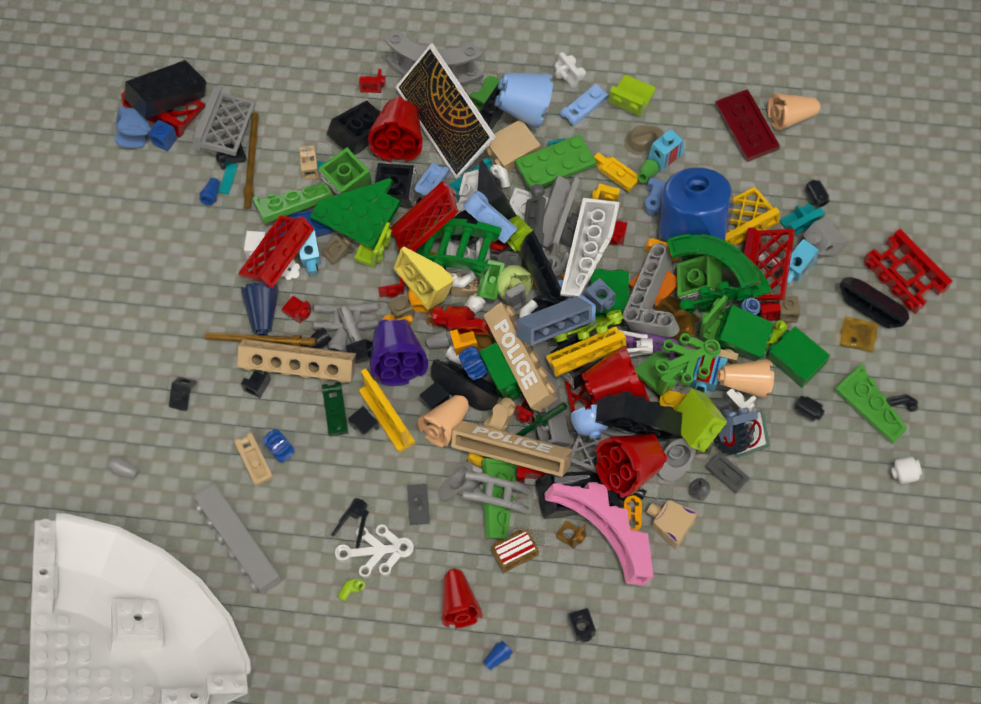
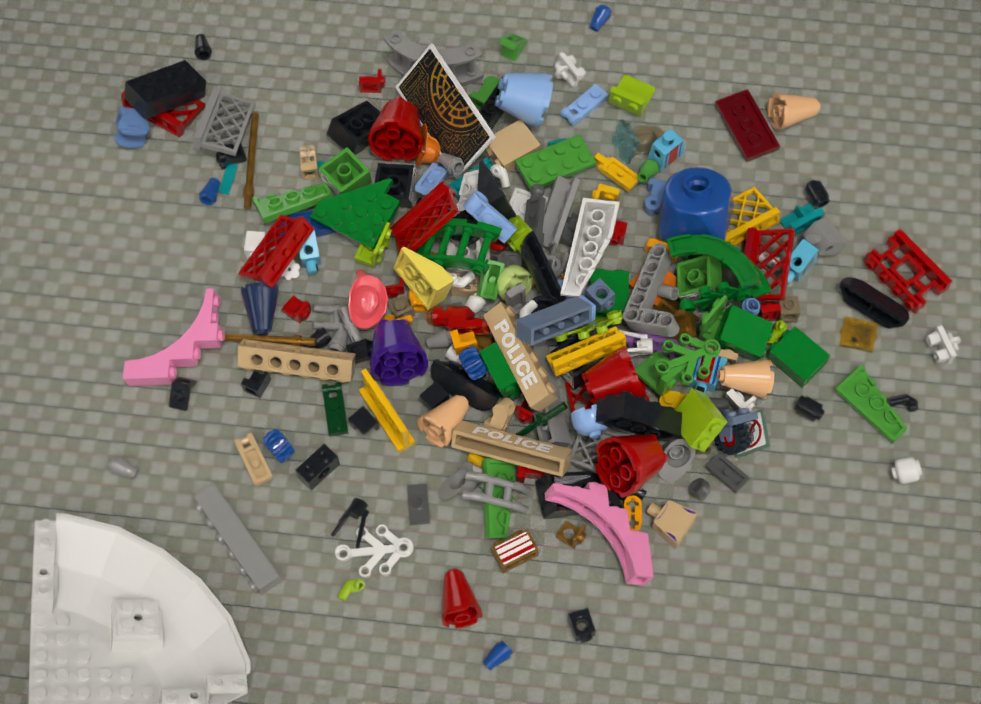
(162, 135): blue brick -> none
(185, 352): none -> bright pink arch
(202, 48): none -> black cone
(317, 467): none -> black brick
(338, 248): dark tan bracket -> none
(367, 300): none -> coral hat
(430, 148): none -> orange piece
(451, 163): none -> light grey cone
(512, 46): none -> bright green slope
(600, 16): none -> blue cone
(625, 141): none -> clear light blue piece
(668, 292): none -> light grey hinge
(947, 344): none -> white hips

